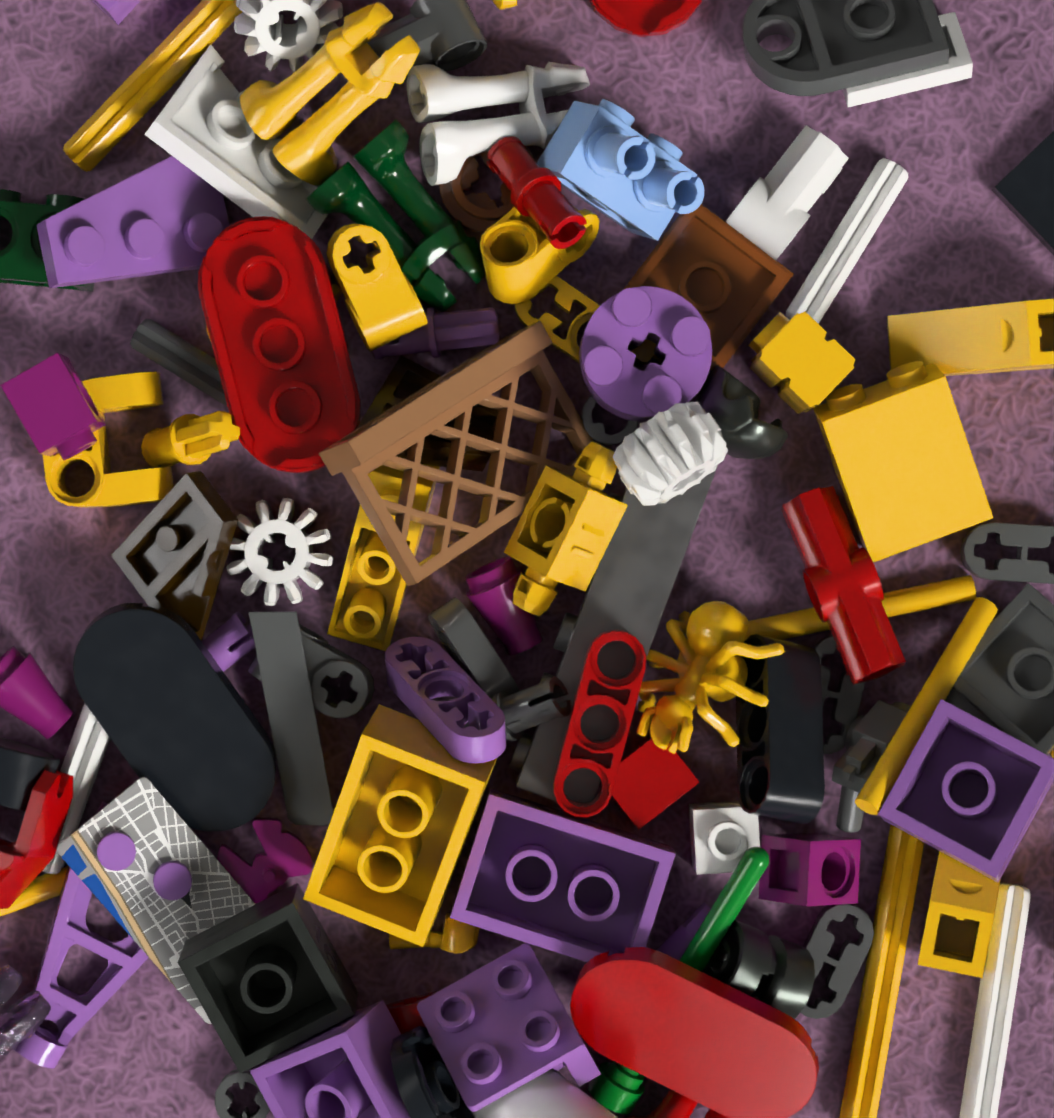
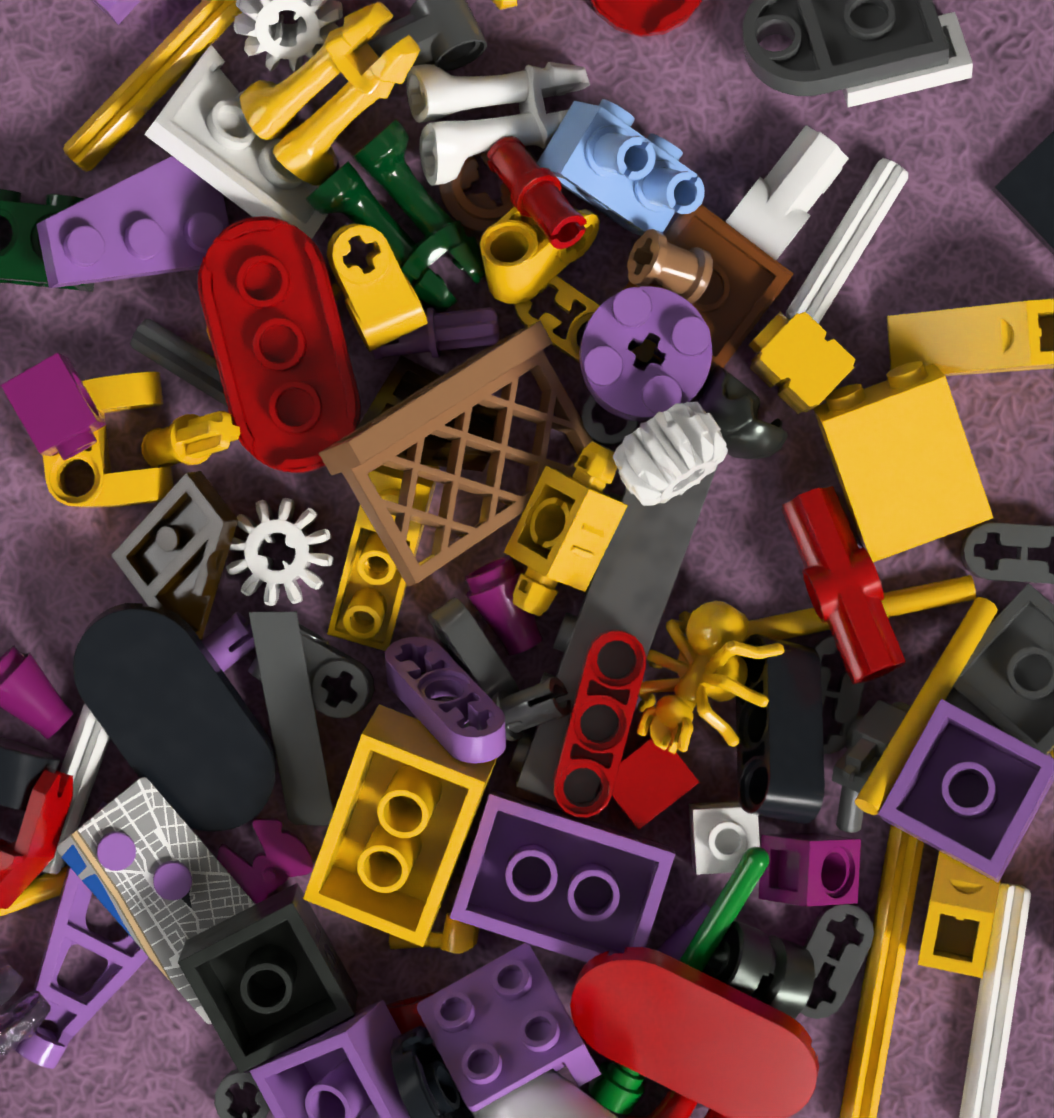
(669, 266): none -> medium nougat bush

